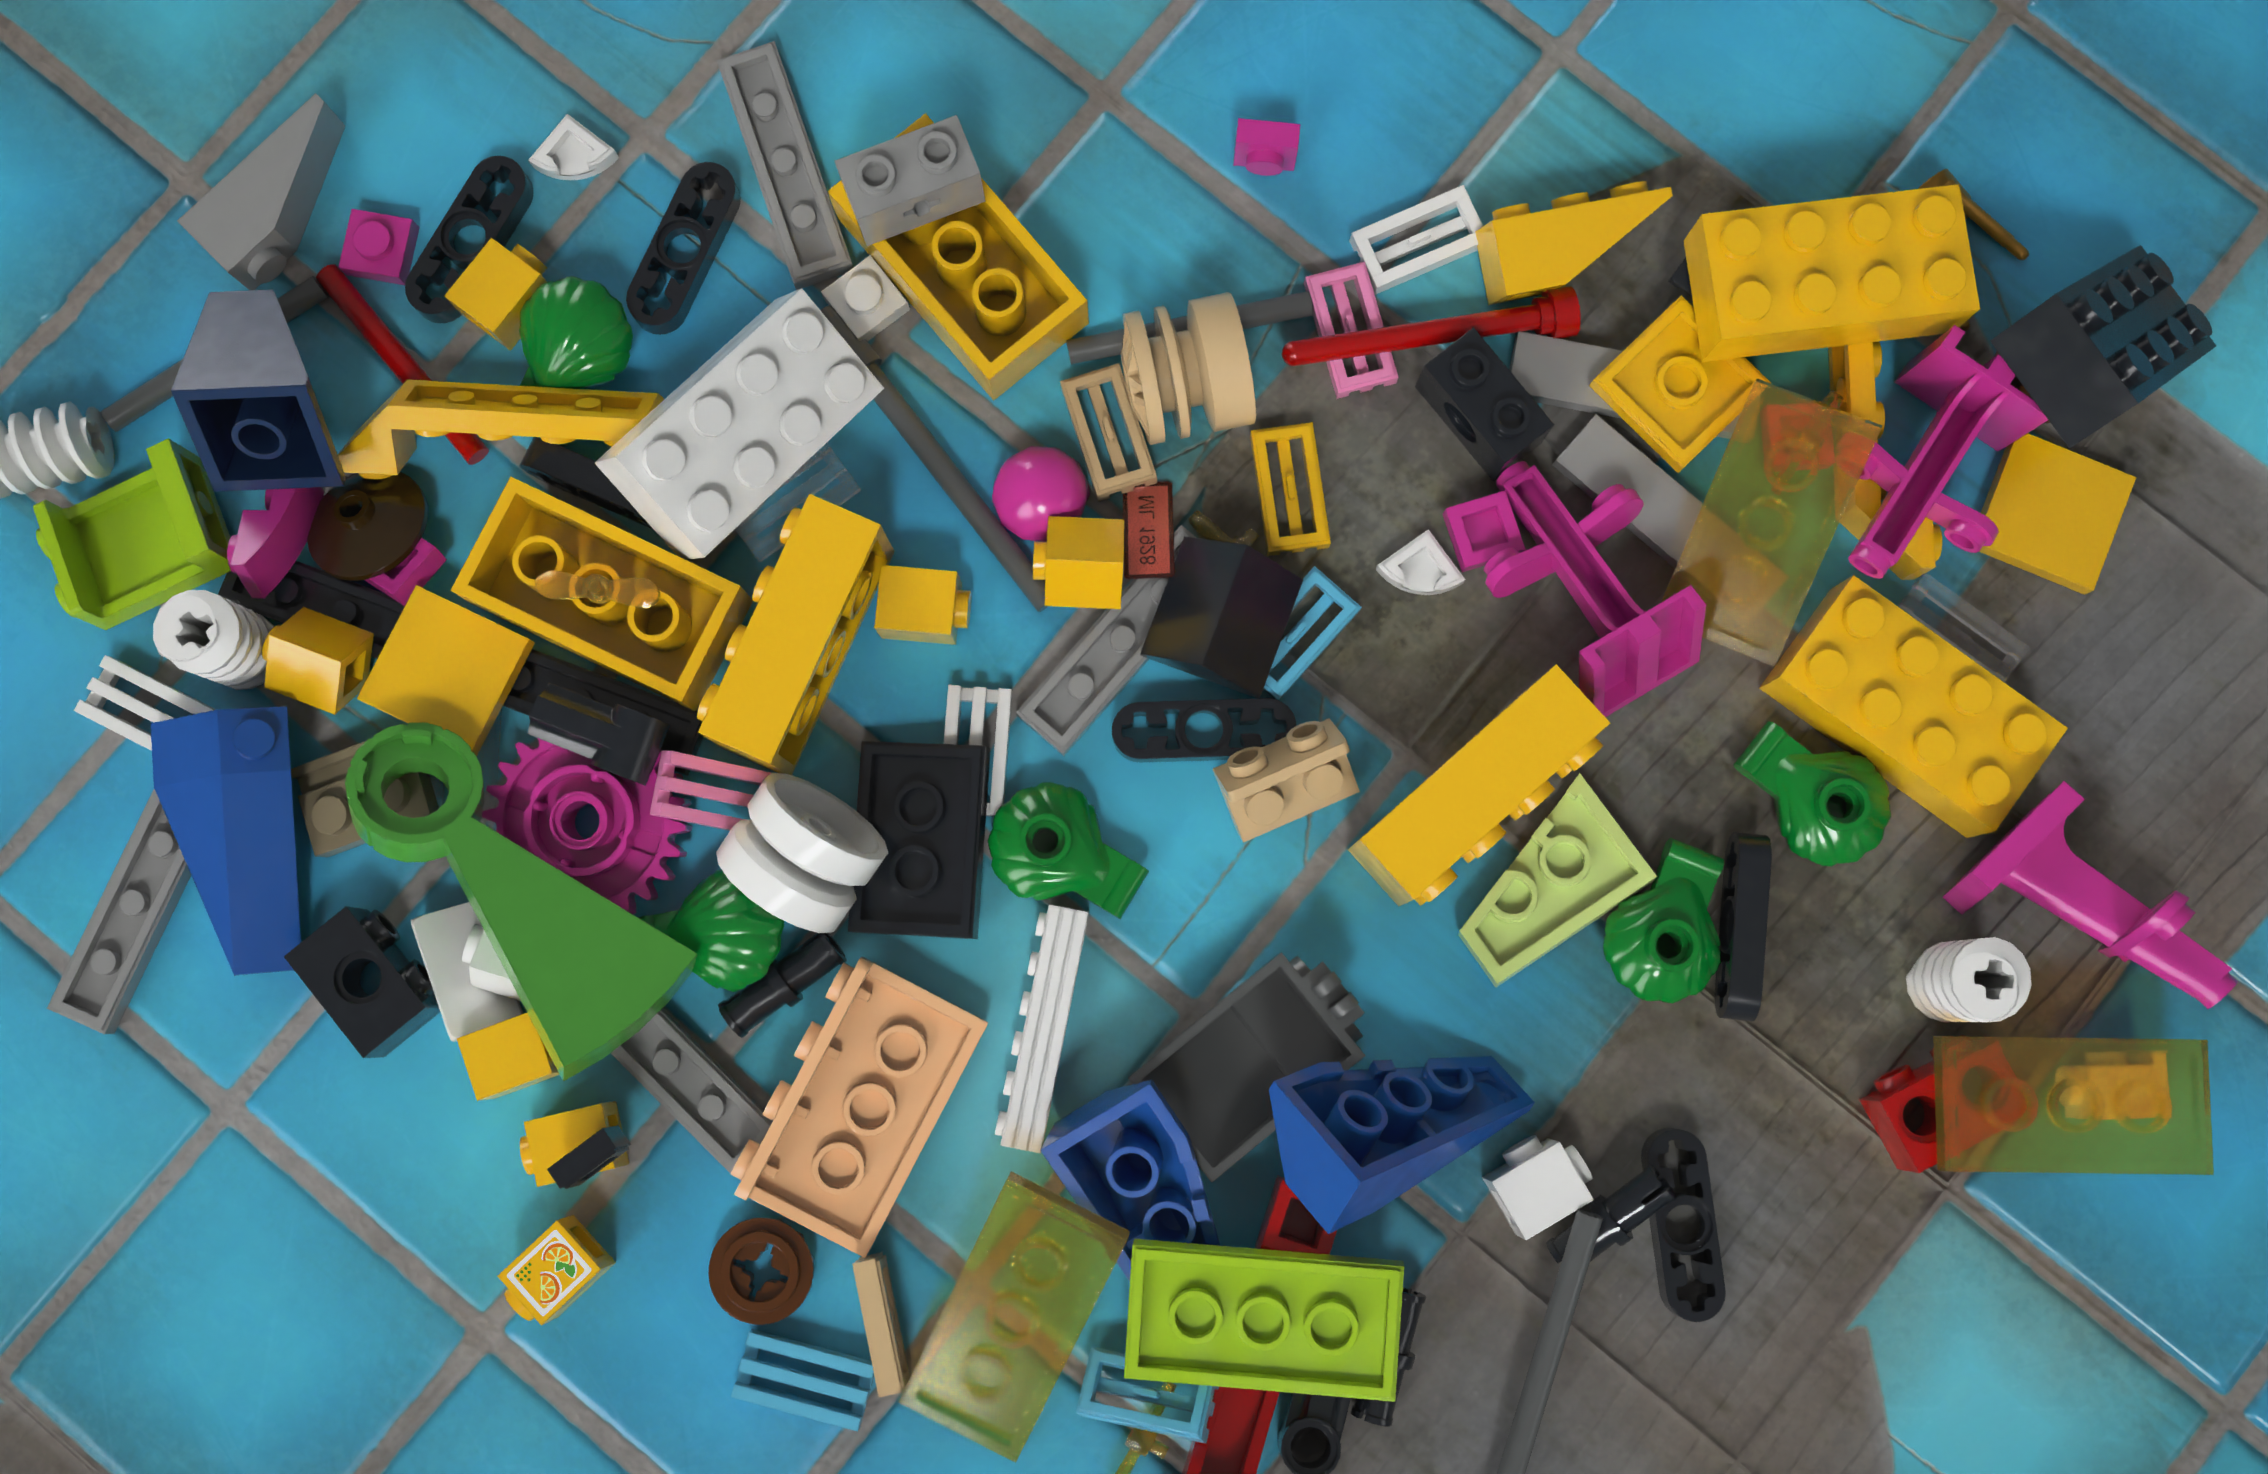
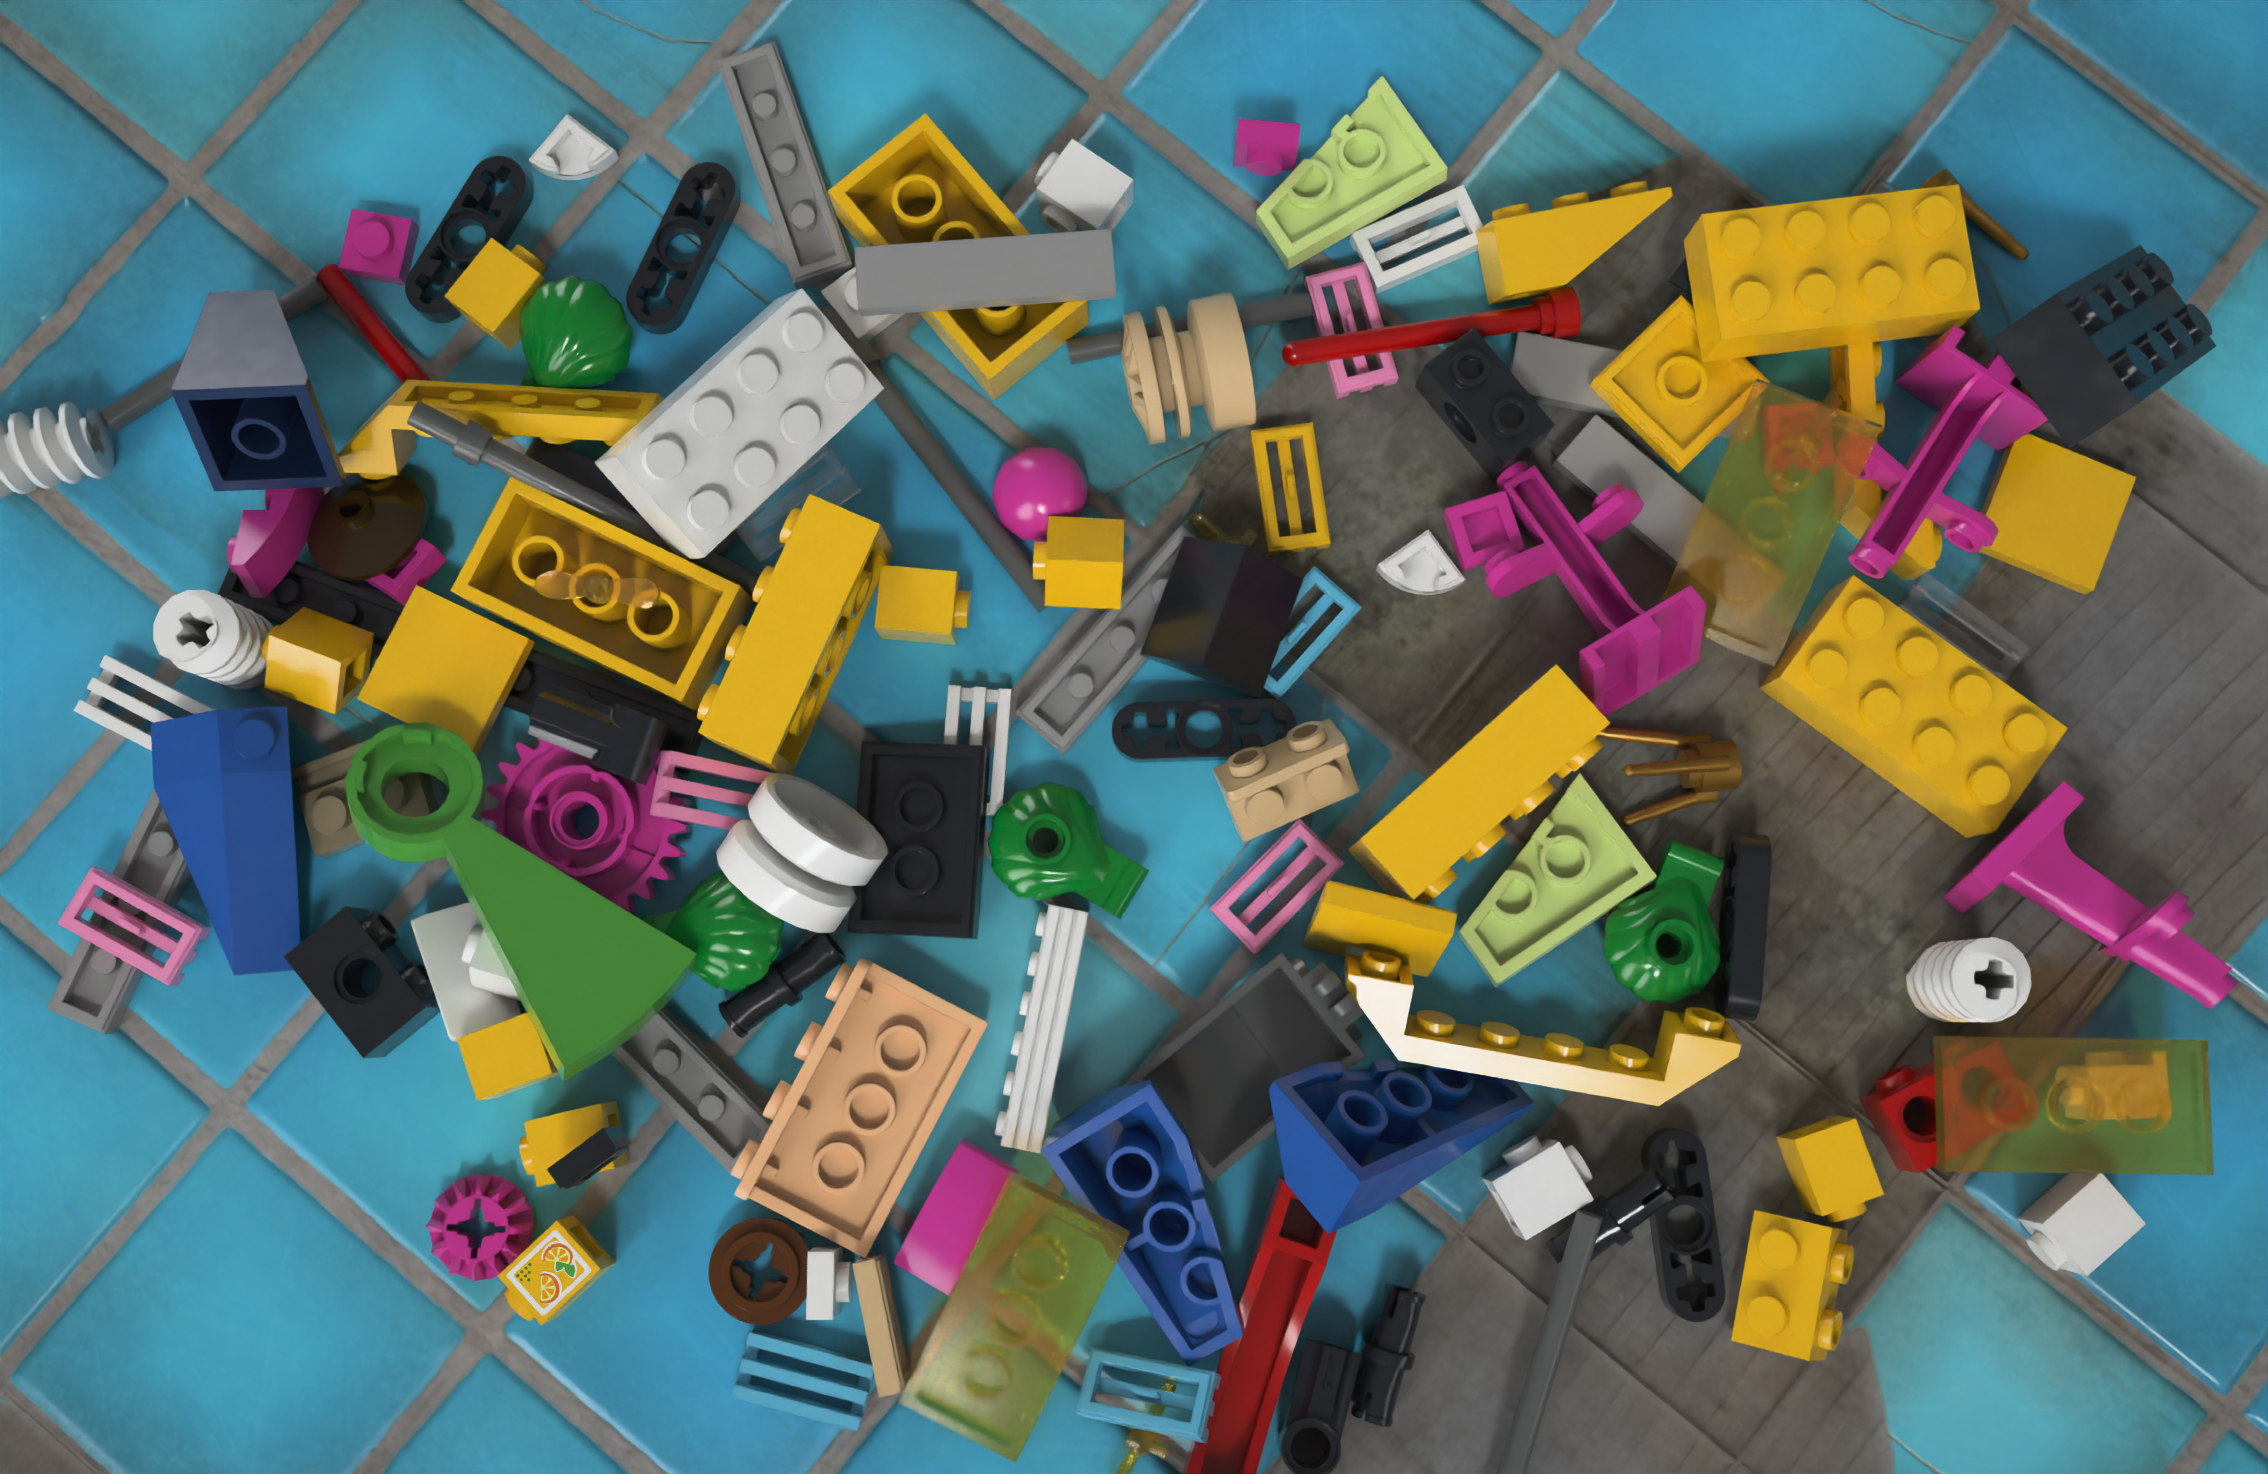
(136, 540): lime panel -> none
(181, 951): none -> bright pink tile
(265, 202): light grey slope -> none
(476, 445): none -> dark grey bar
(502, 1205): none -> dark pink gear
(827, 1282): none -> white plate
(911, 180): light grey brick -> none
(953, 1216): none -> dark pink slope
(985, 272): none -> light grey tile
(1082, 191): none -> white brick
(1124, 480): tan tile -> none
(1149, 531): clear red sticker -> none
(1238, 924): none -> bright pink tile
(1264, 1319): lime tile -> none
(1358, 175): none -> yellowish green wing
(1363, 920): none -> yellow tile
(1685, 1050): none -> yellow slope
(1704, 767): none -> pearl gold plant
(1792, 1286): none -> yellow bracket
(1824, 803): green animal -> none
(1831, 1168): none -> yellow brick
(2079, 1223): none -> white brick

